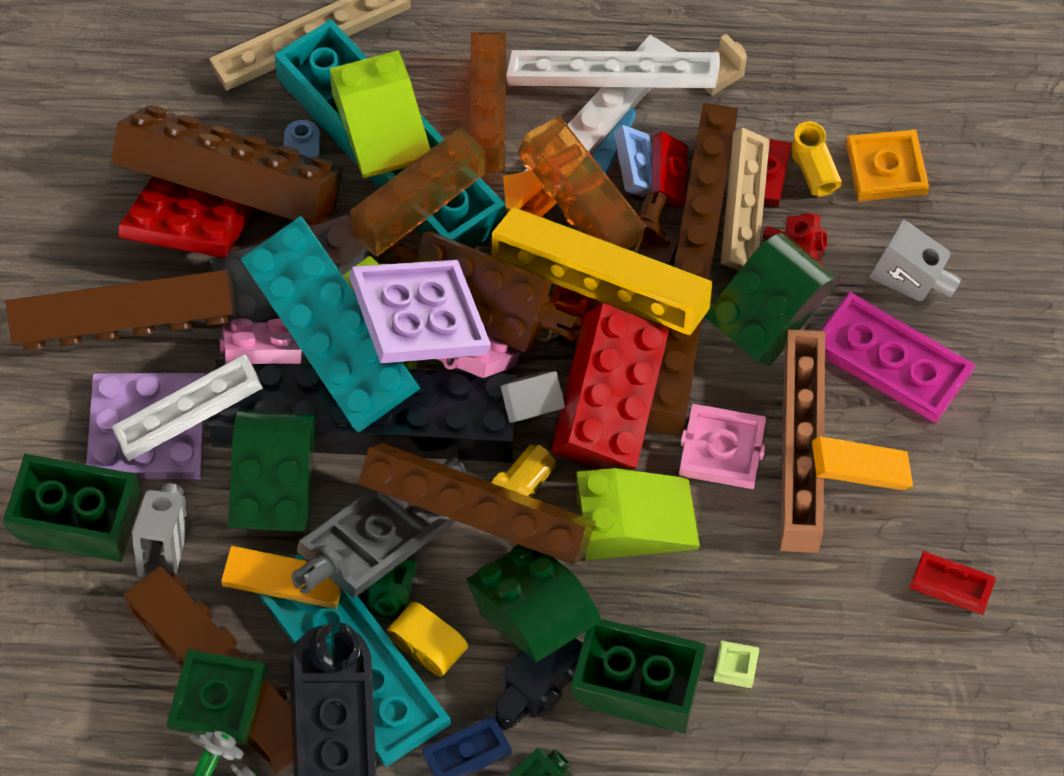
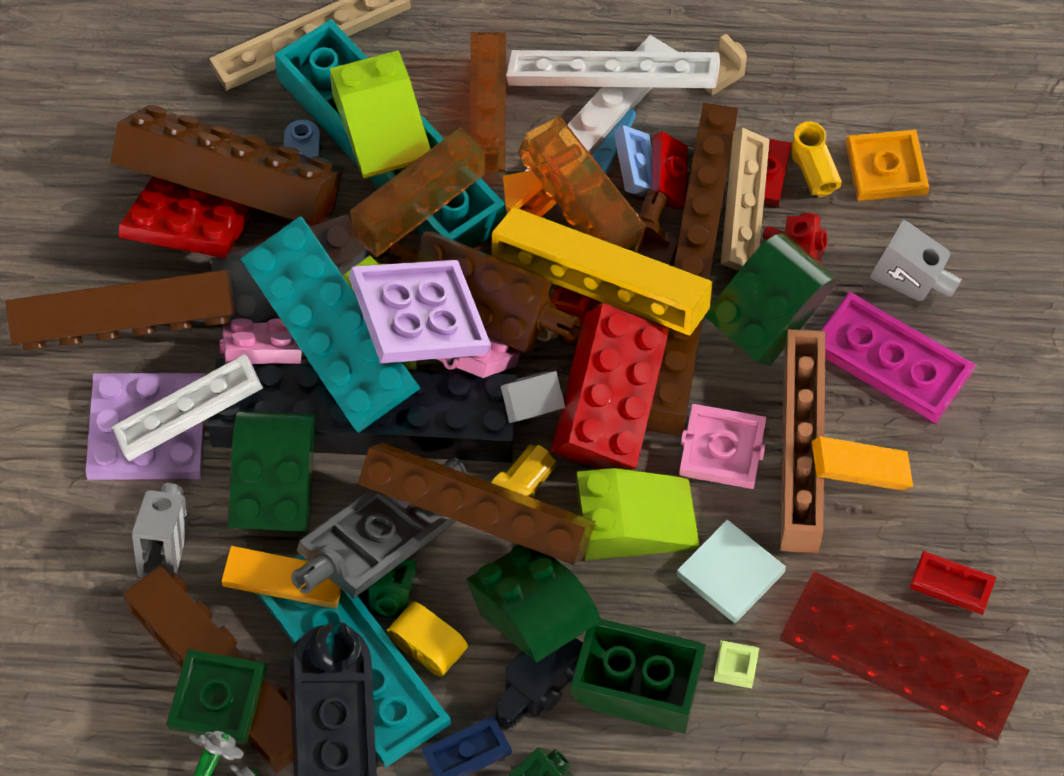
(73, 507): dark green brick -> none
(731, 571): none -> light aqua tile
(905, 655): none -> clear red plate

